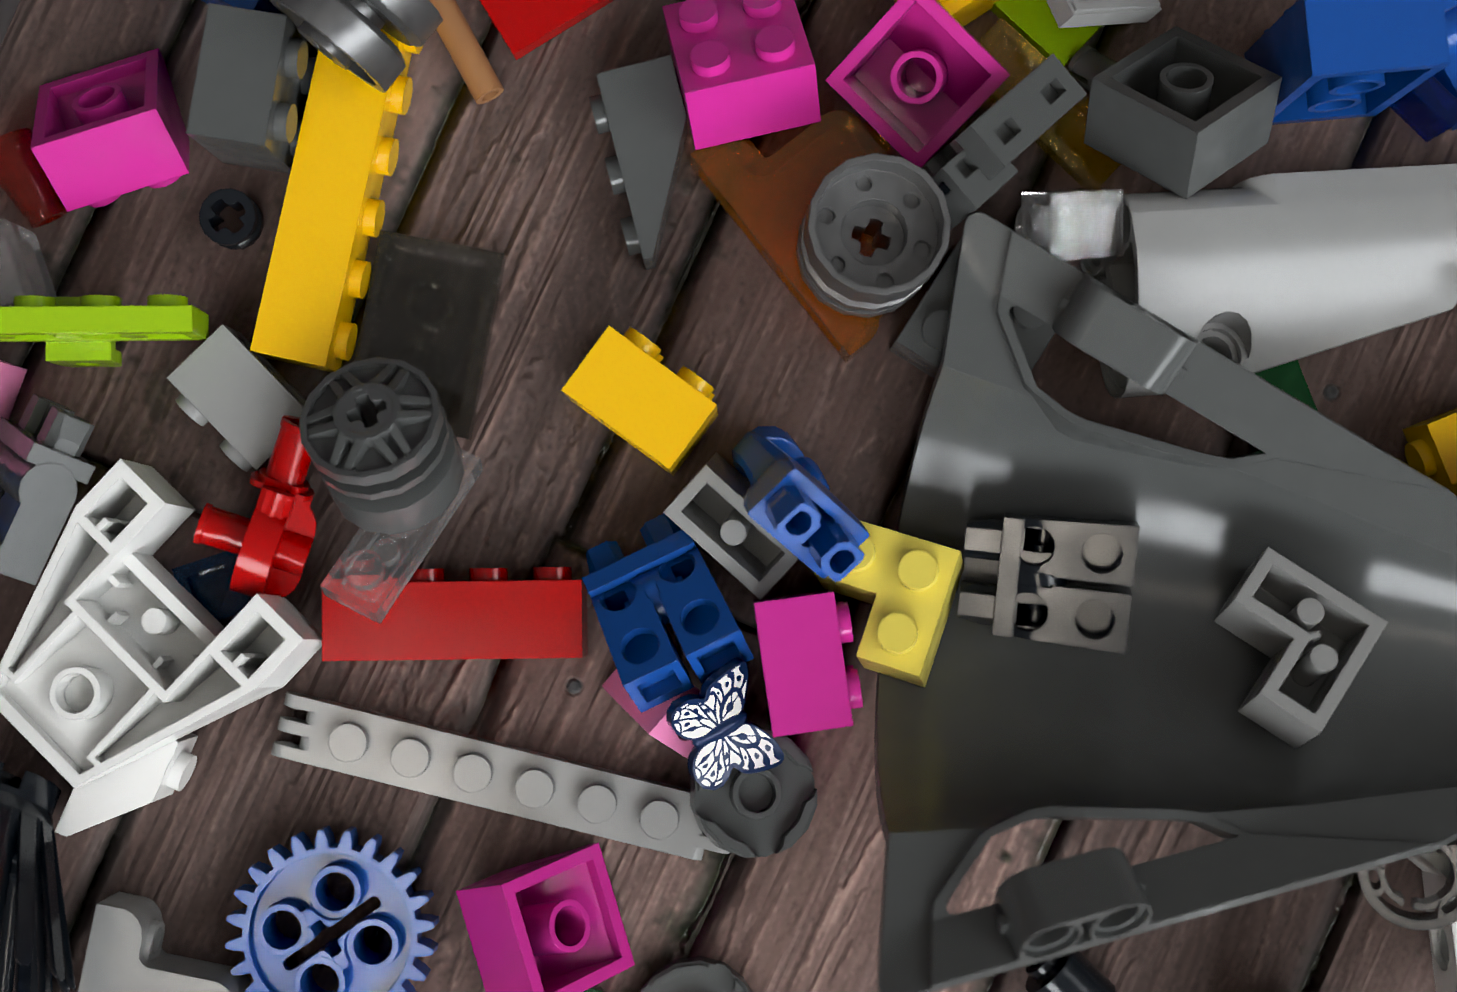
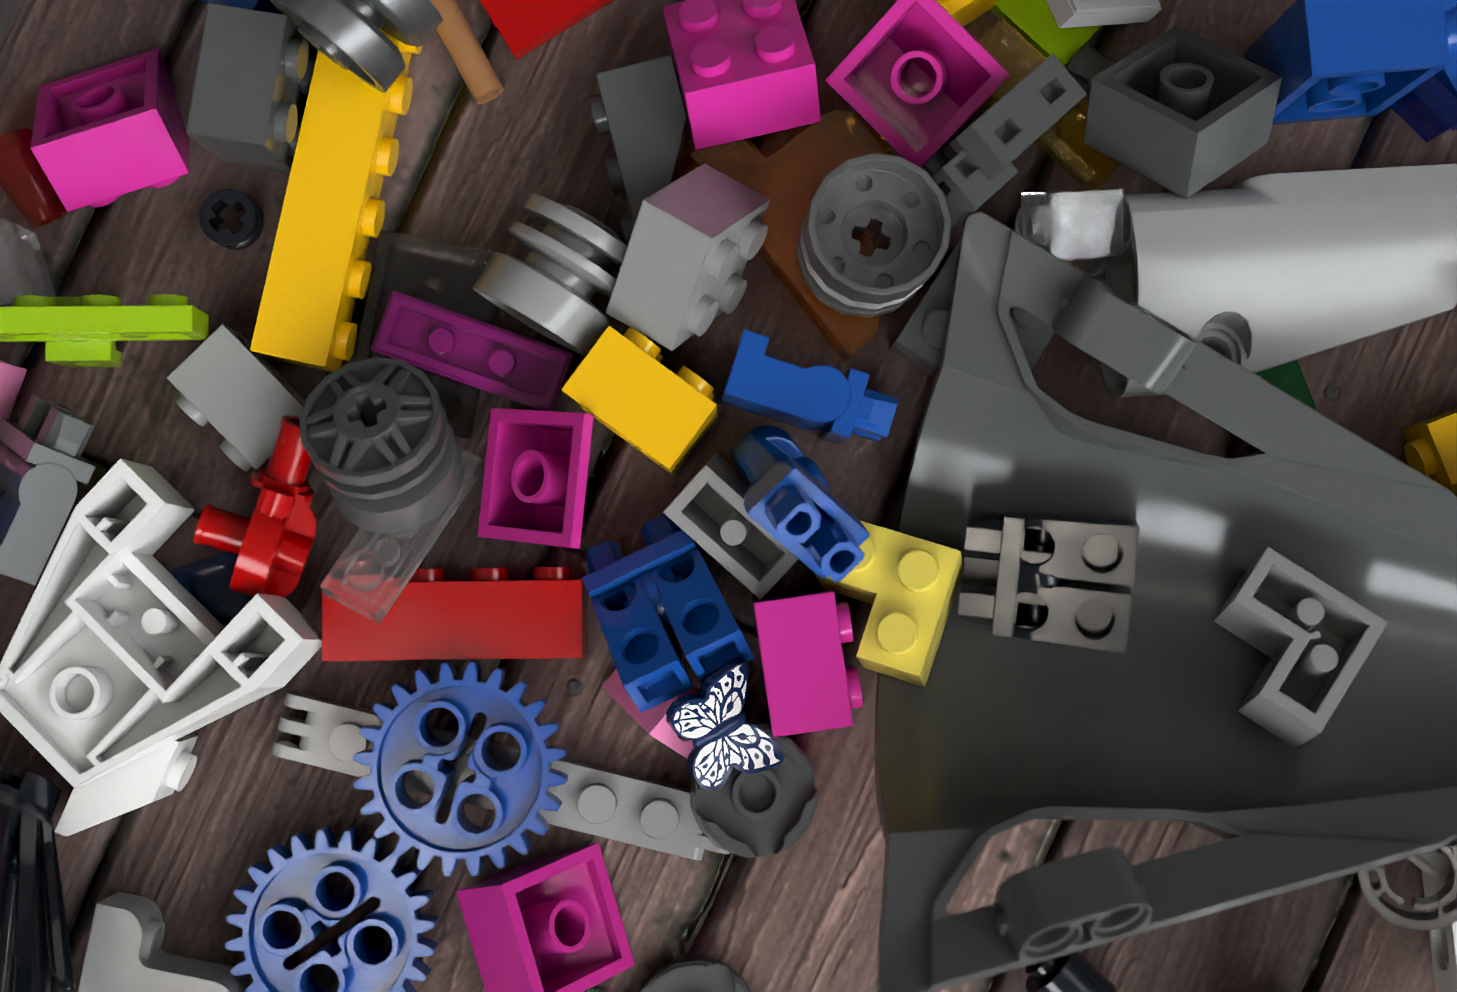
(408, 744): none -> blue gear
(472, 352): none -> magenta tile
(535, 476): none -> dark pink slope
(558, 274): none -> light grey wheel
(688, 256): none -> light grey brick
(807, 397): none -> blue hips

